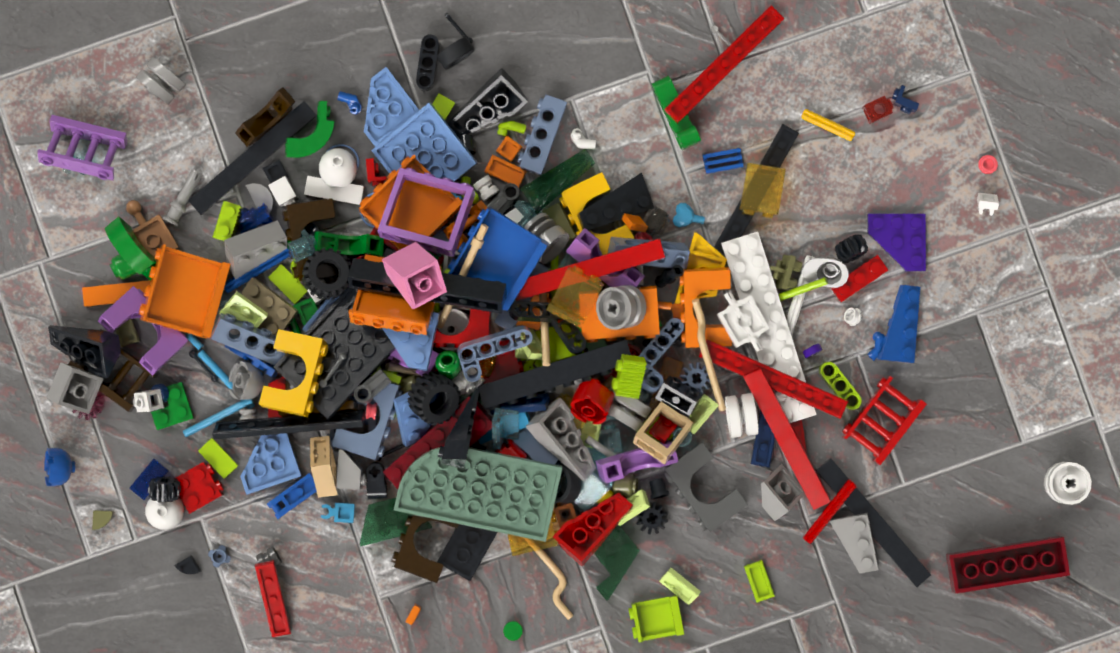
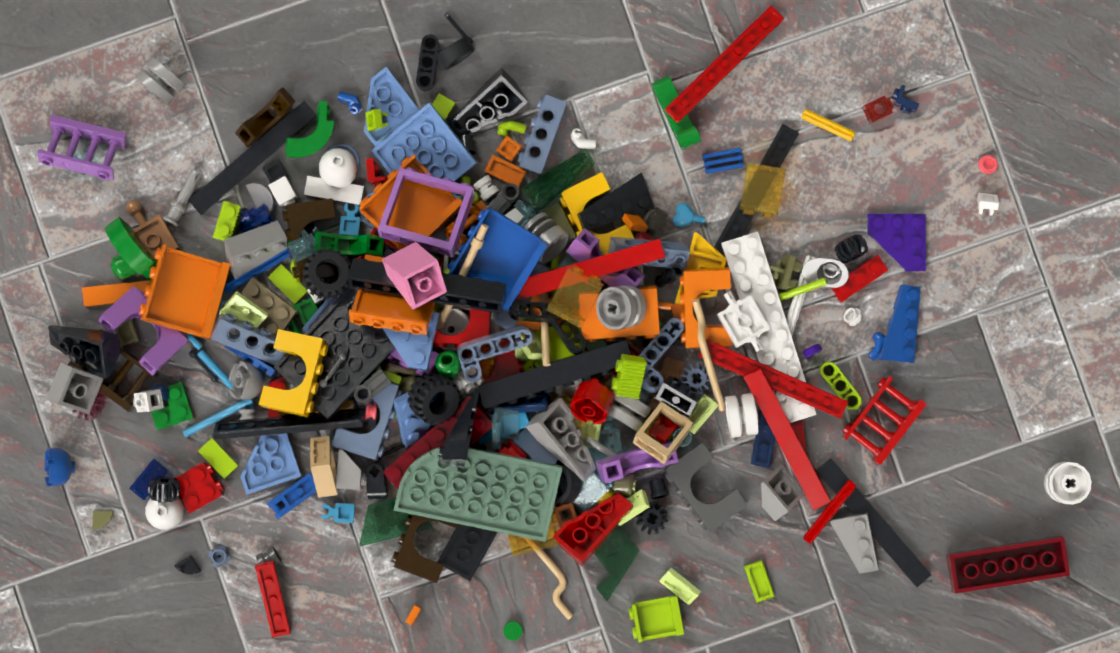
(350, 224): none -> dark azure plate
(374, 120): none -> lime tile

